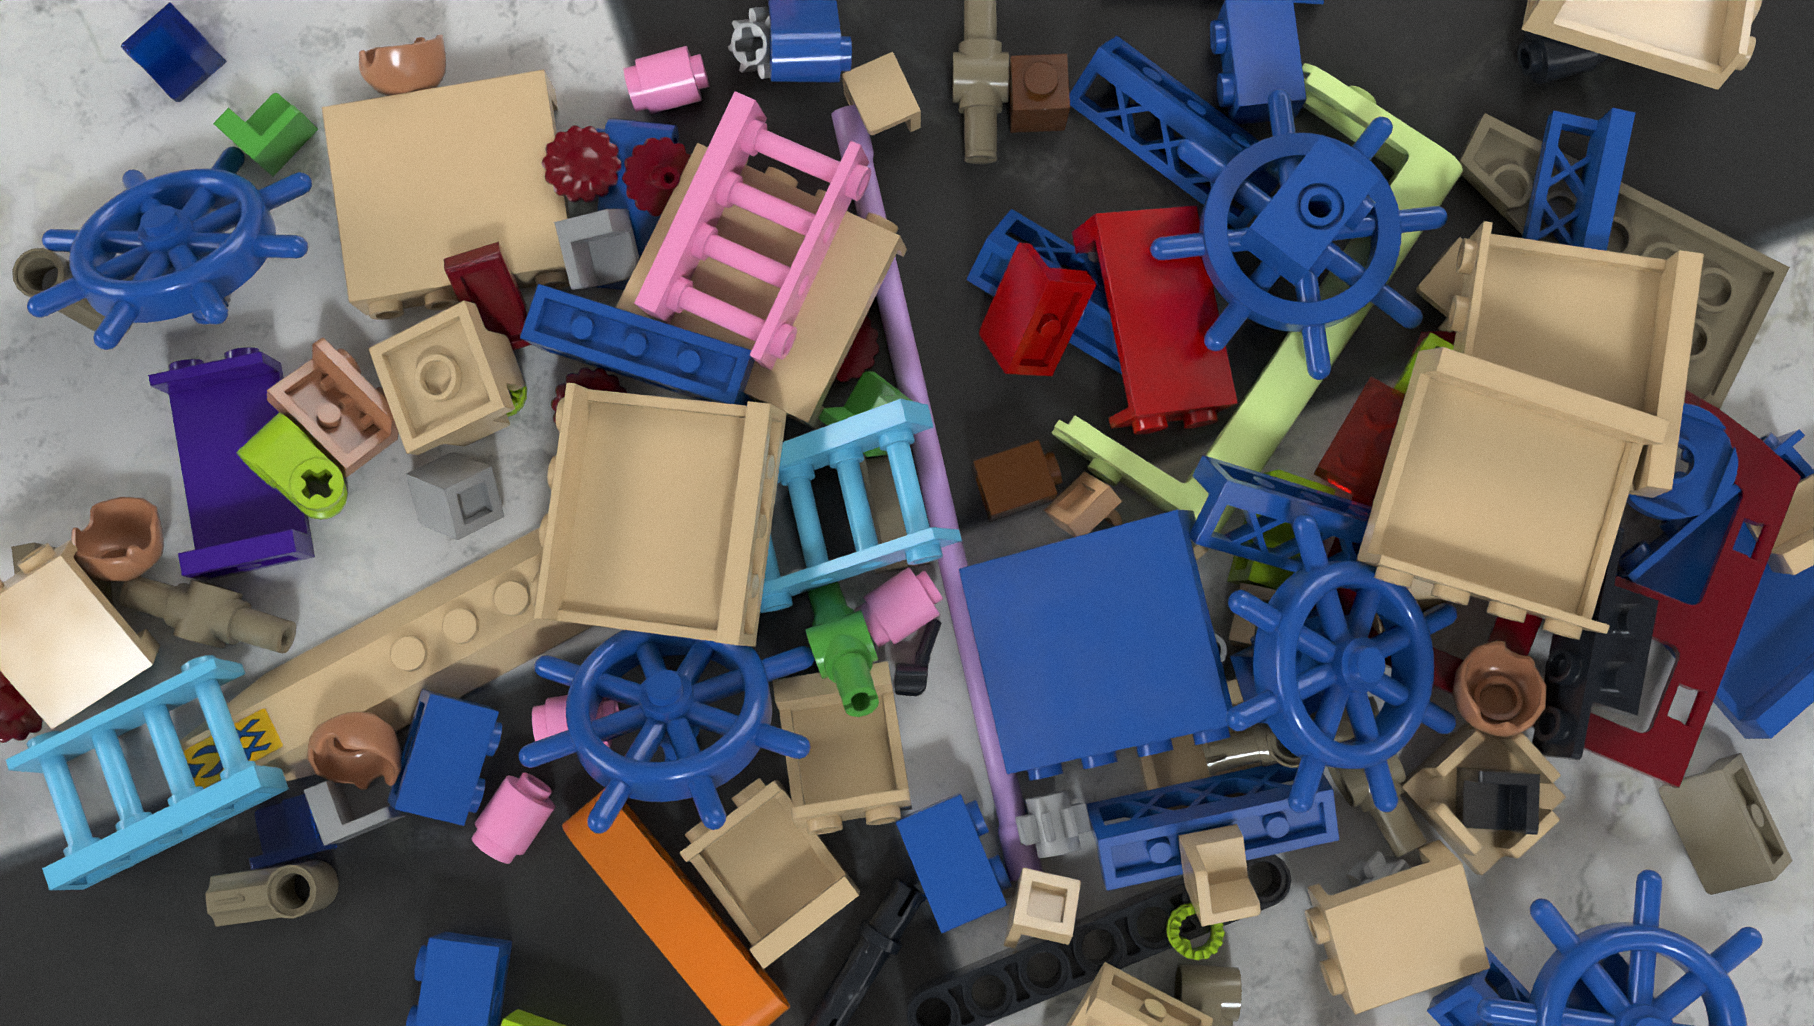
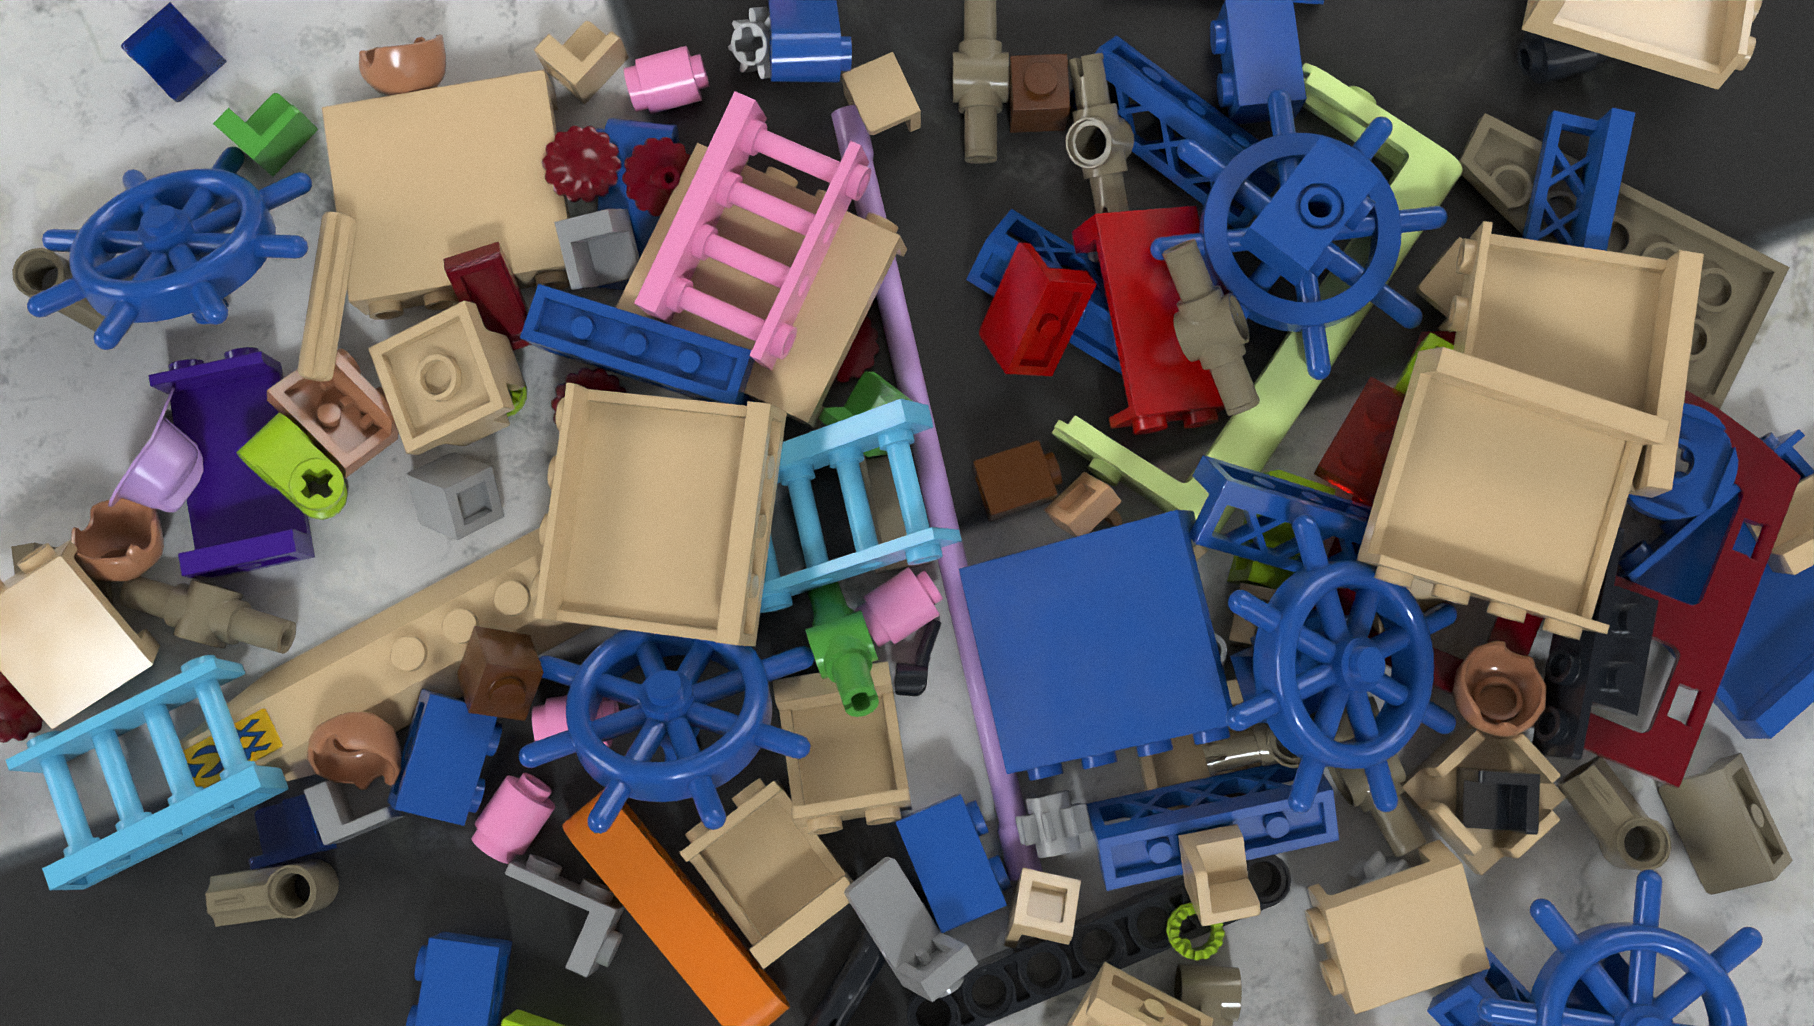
(163, 470): none -> lavender piece
(327, 296): none -> tan axle
(499, 673): none -> reddish brown brick
(583, 60): none -> tan panel
(598, 937): none -> light grey bracket
(906, 933): none -> light grey bracket
(1092, 113): none -> dark tan pin
(1210, 327): none -> dark tan pin
(1611, 813): none -> dark tan piece

